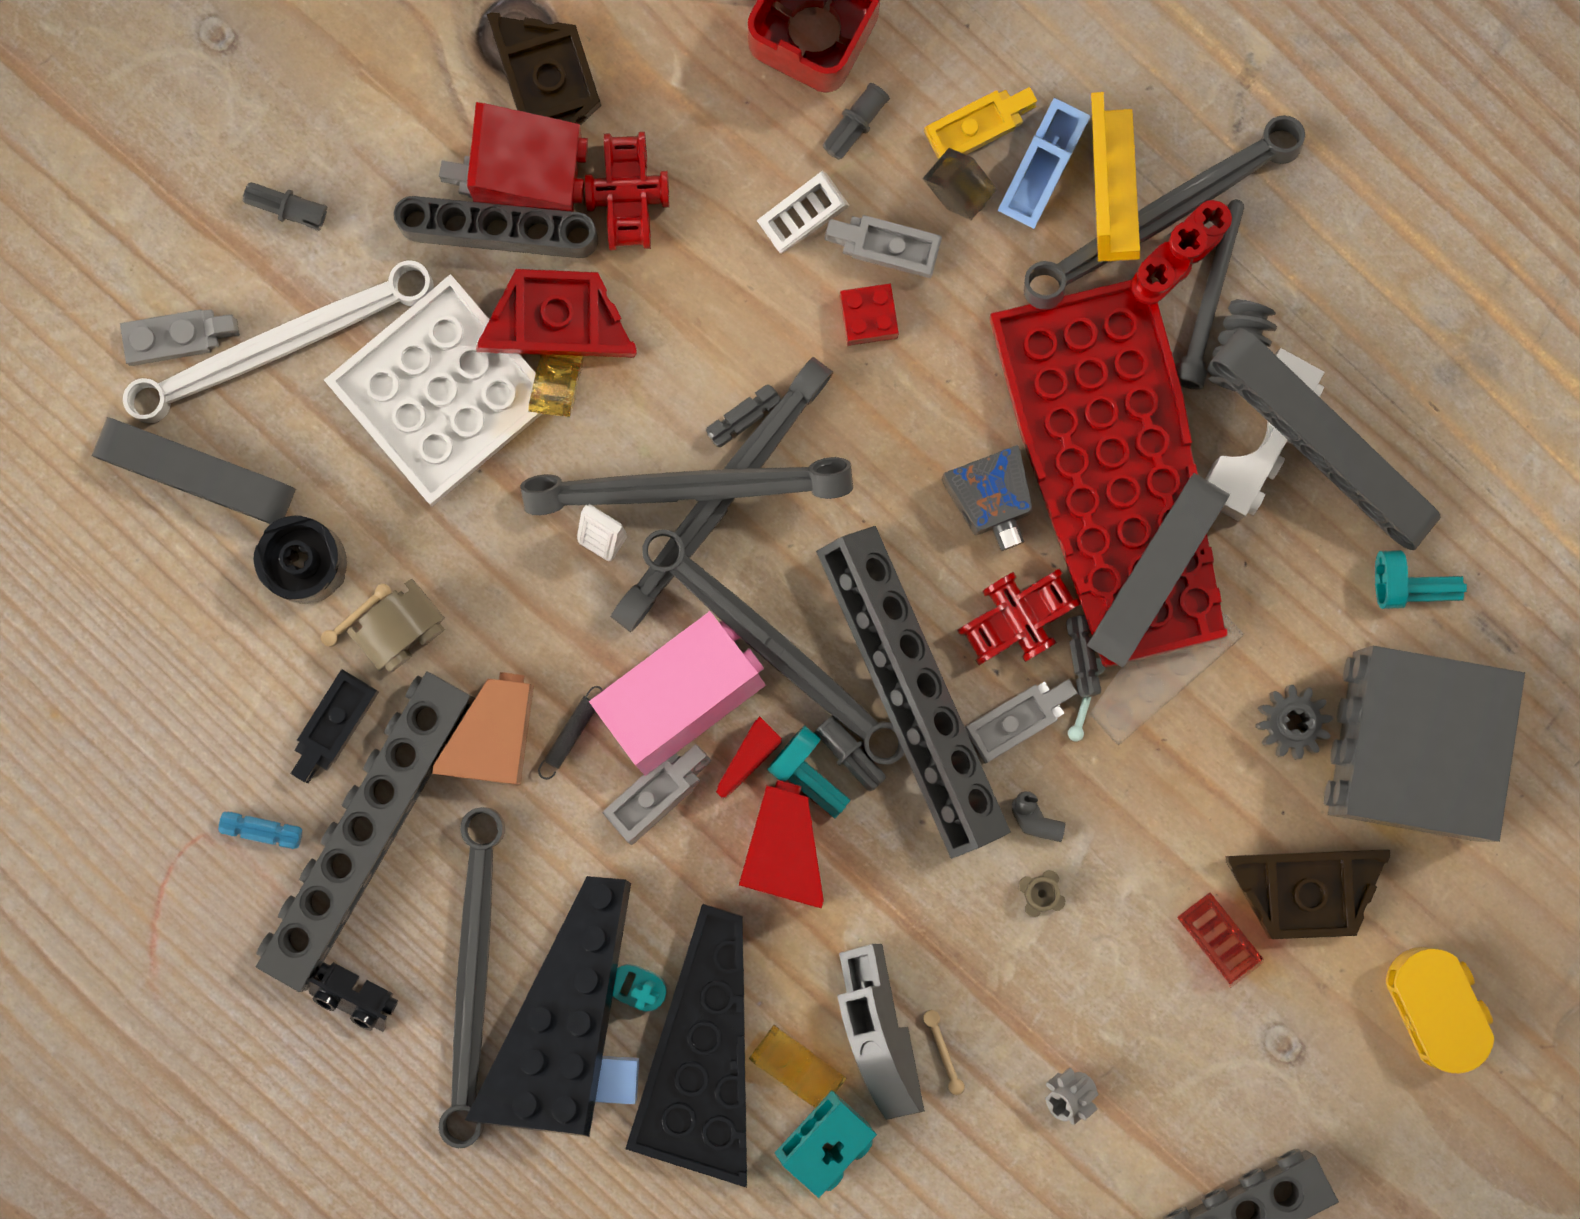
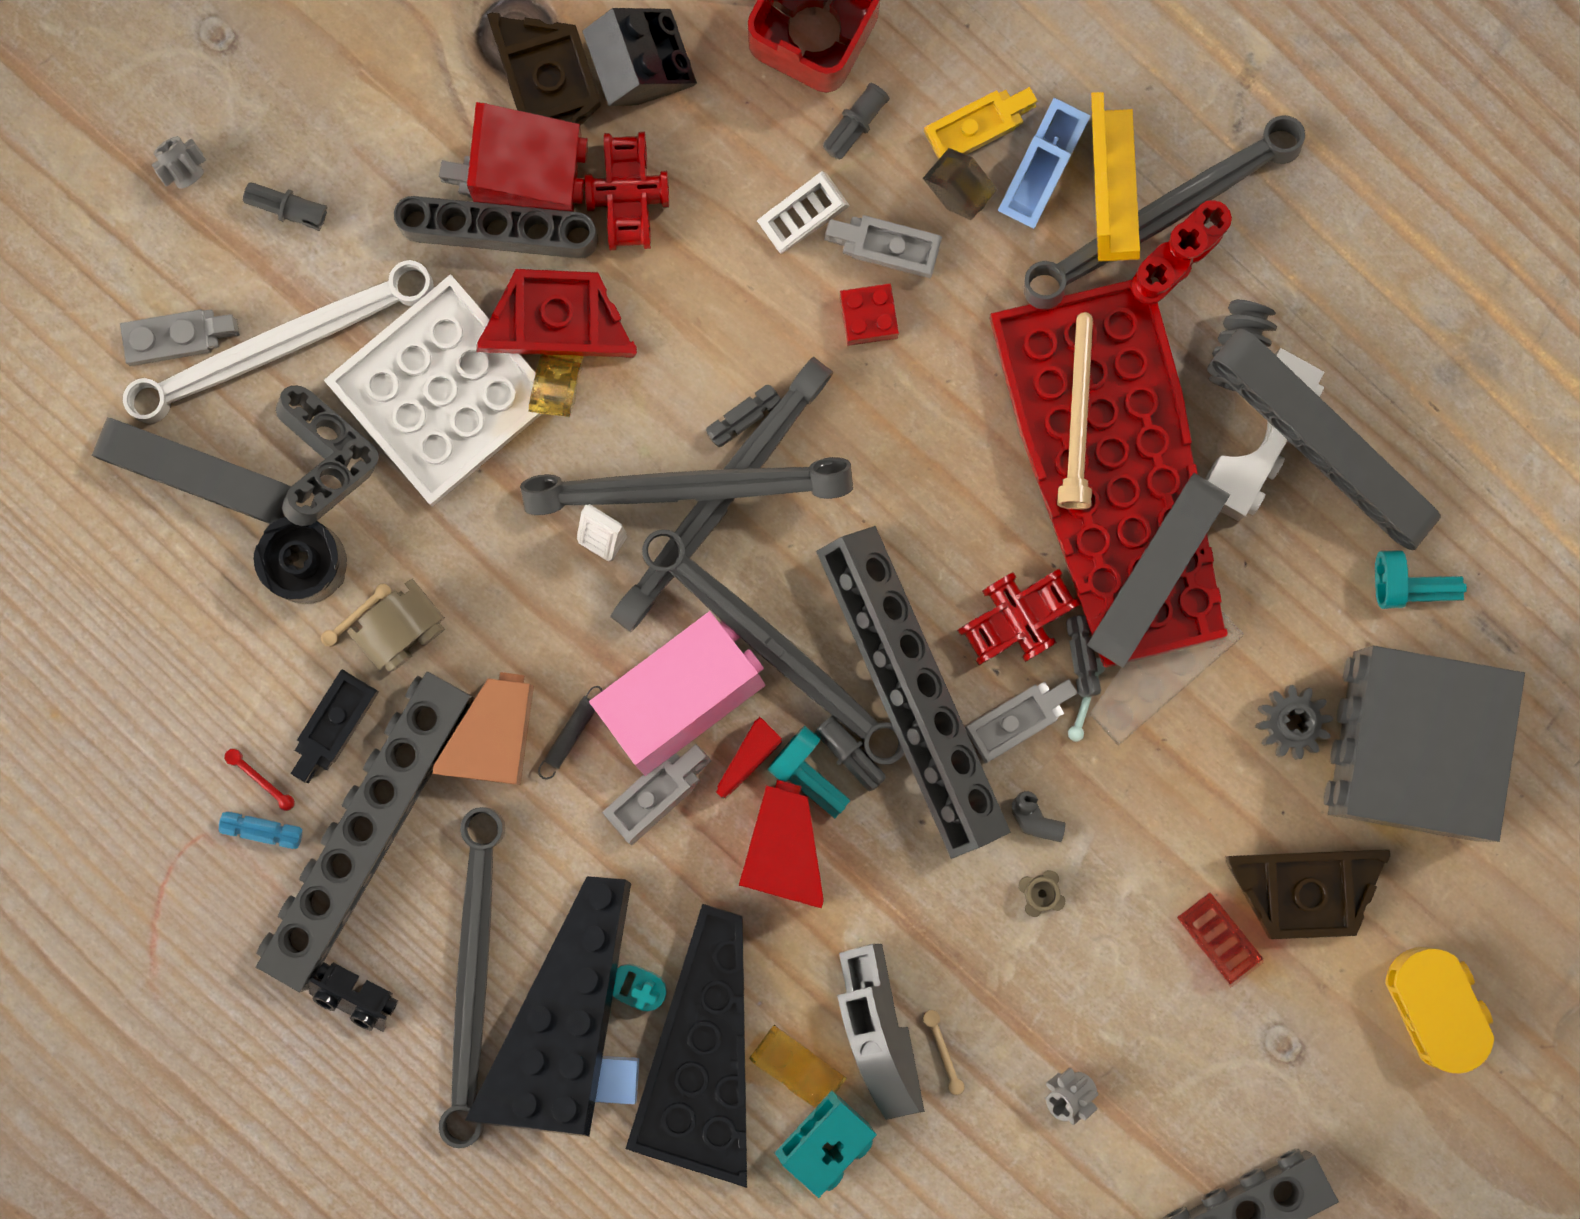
(178, 162): none -> light grey gear
(235, 757): none -> red hinge
(335, 452): none -> dark grey beam
(638, 55): none -> black slope
(992, 495): torso -> none
(1075, 489): none -> tan piece
(1191, 368): dark grey piece -> none

